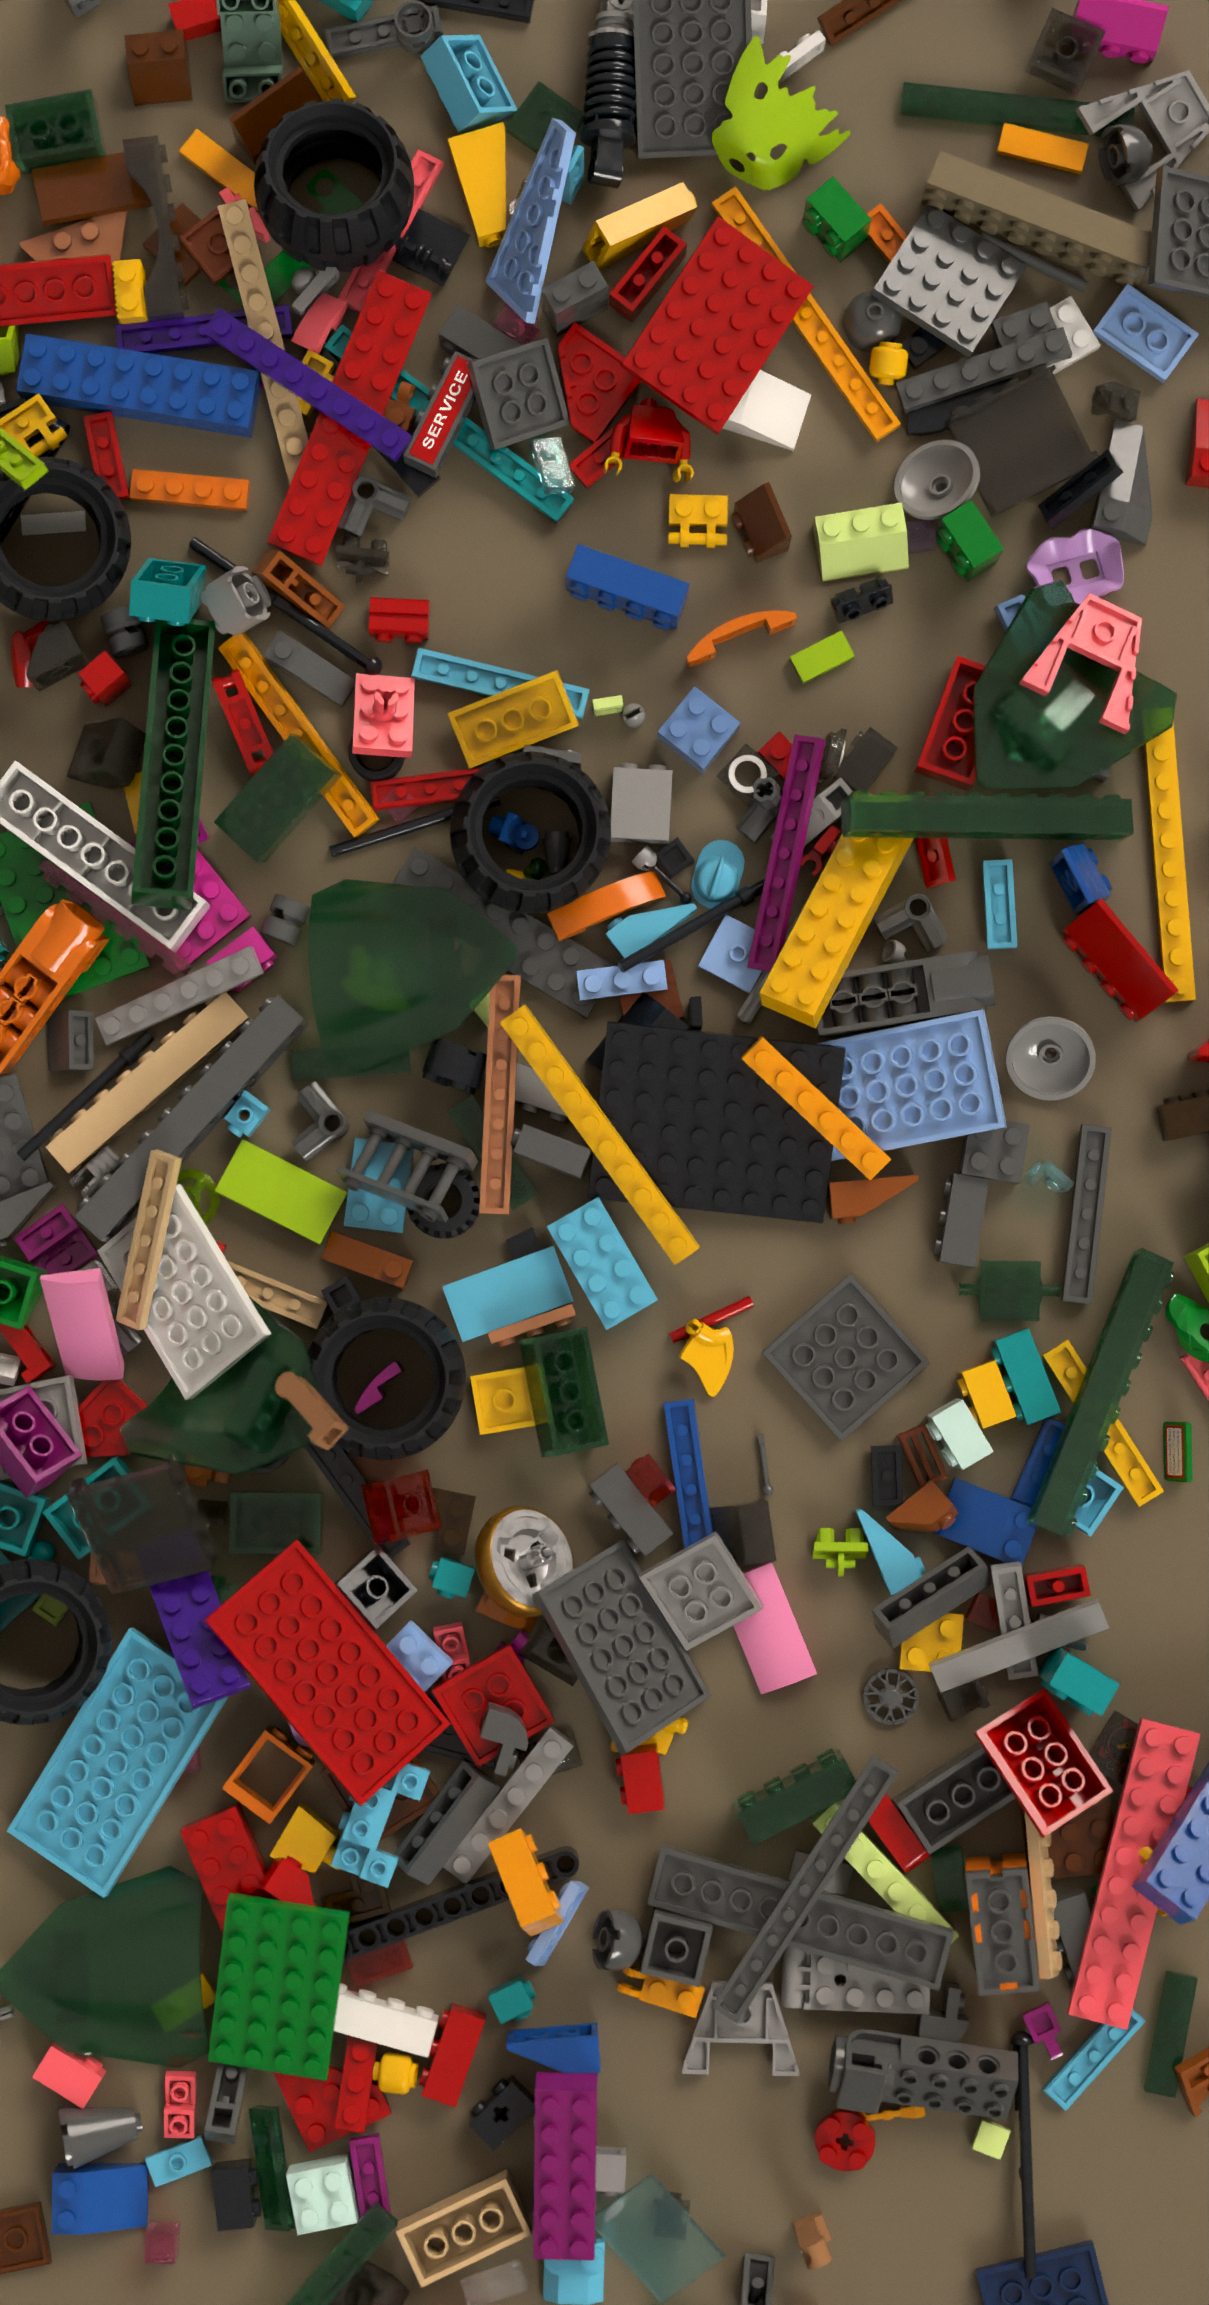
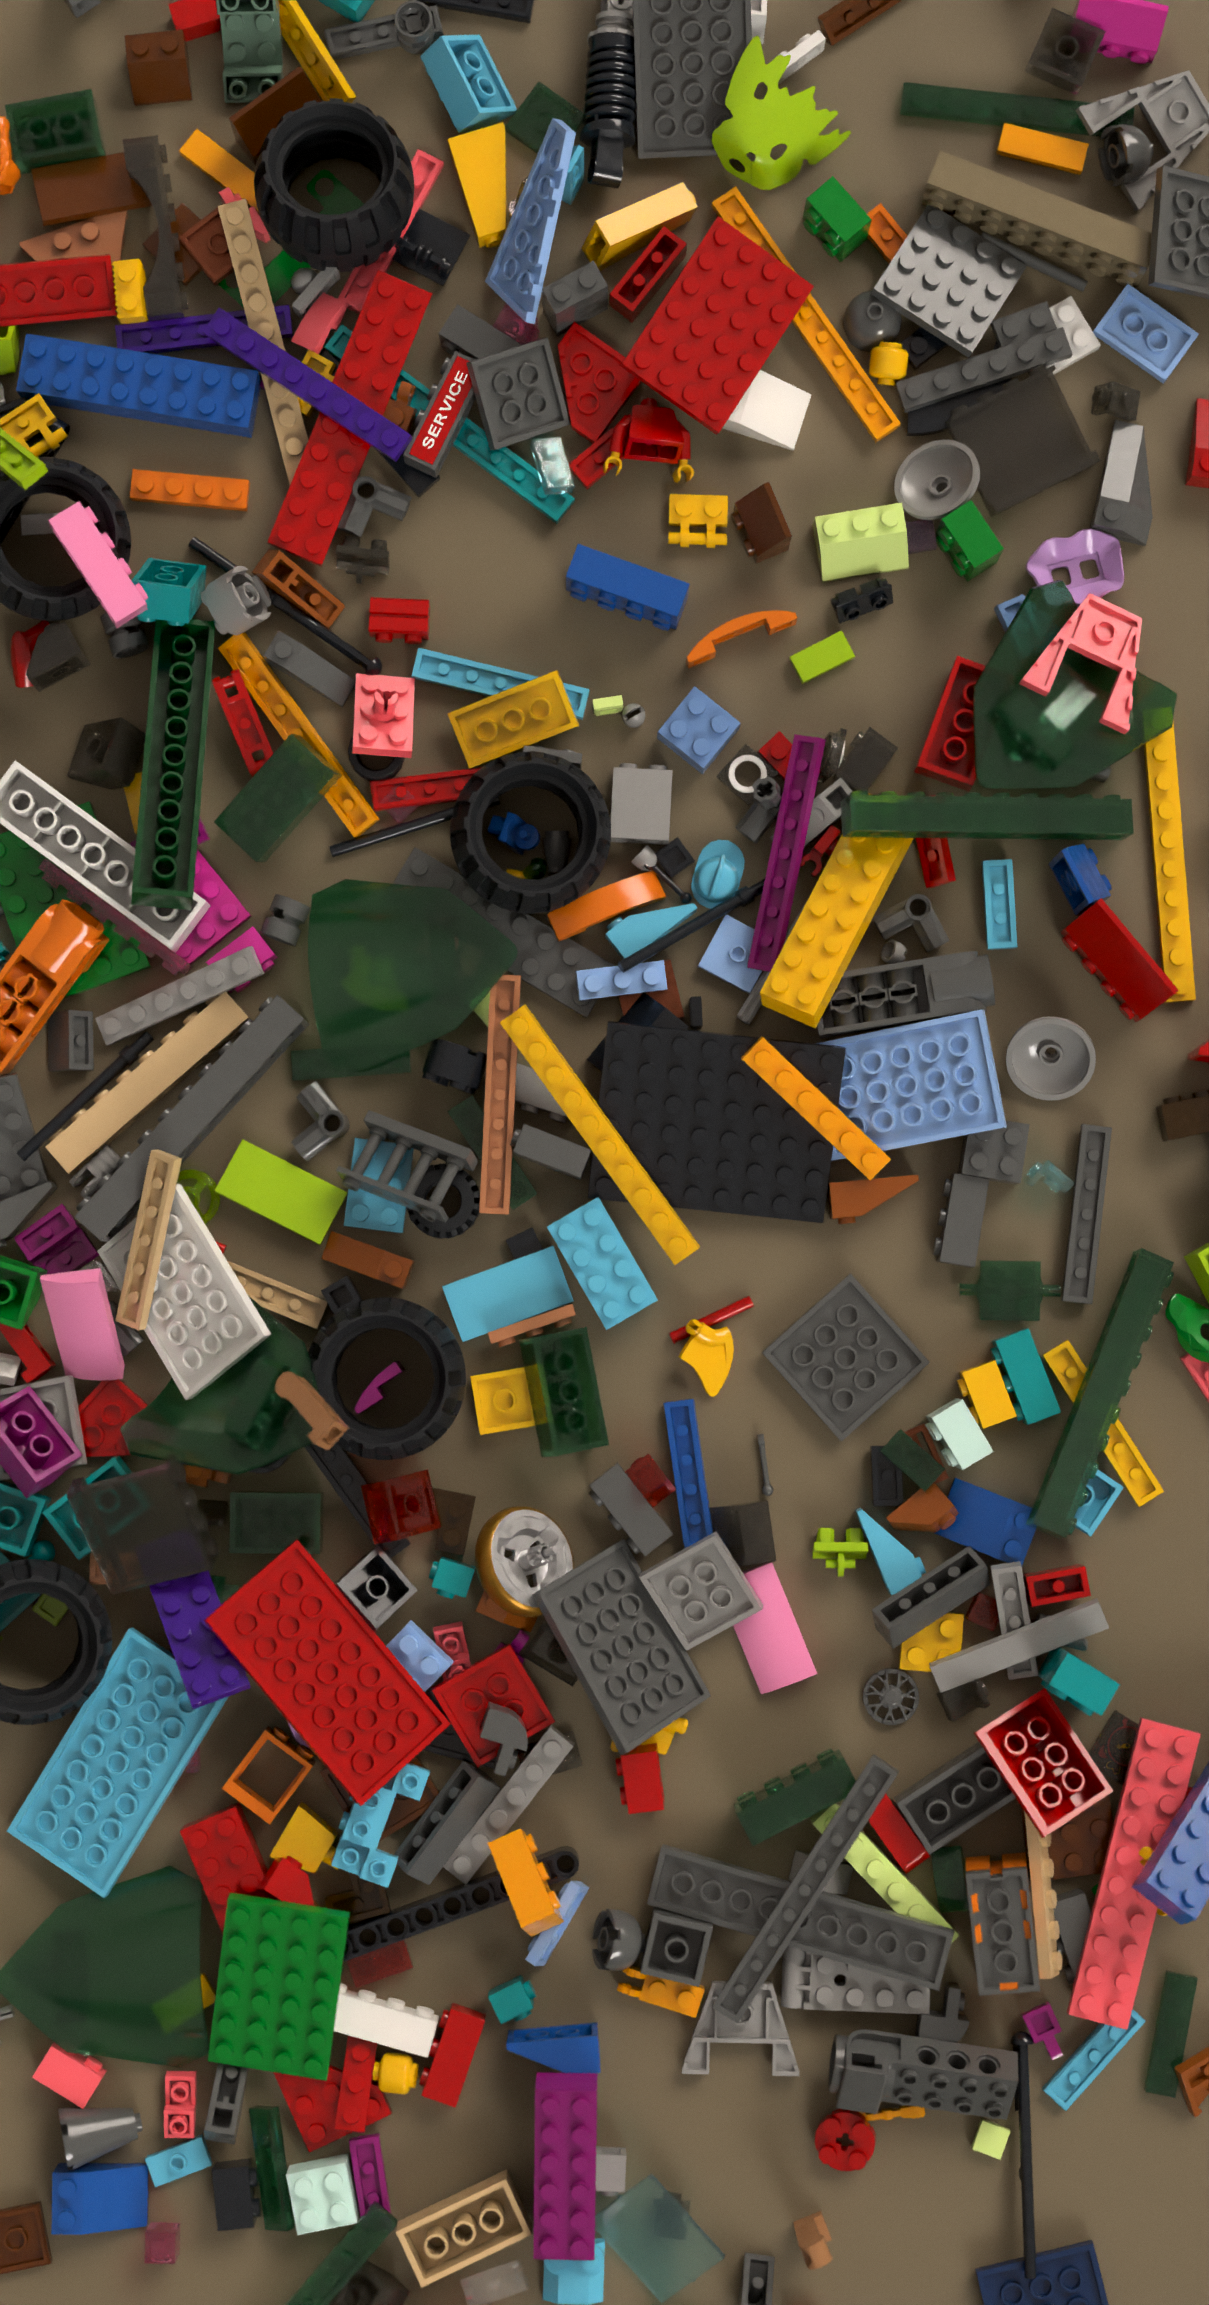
(98, 564): none -> bright pink brick
(104, 679): red brick -> none
(106, 451): red plate -> none
(257, 1110): medium azure brick -> none
(497, 2128): black brick -> none
(912, 1460): none -> clear green plate
(1038, 1462): blue tile -> none
(1080, 489): black plate -> none
(1178, 1451): slope -> none

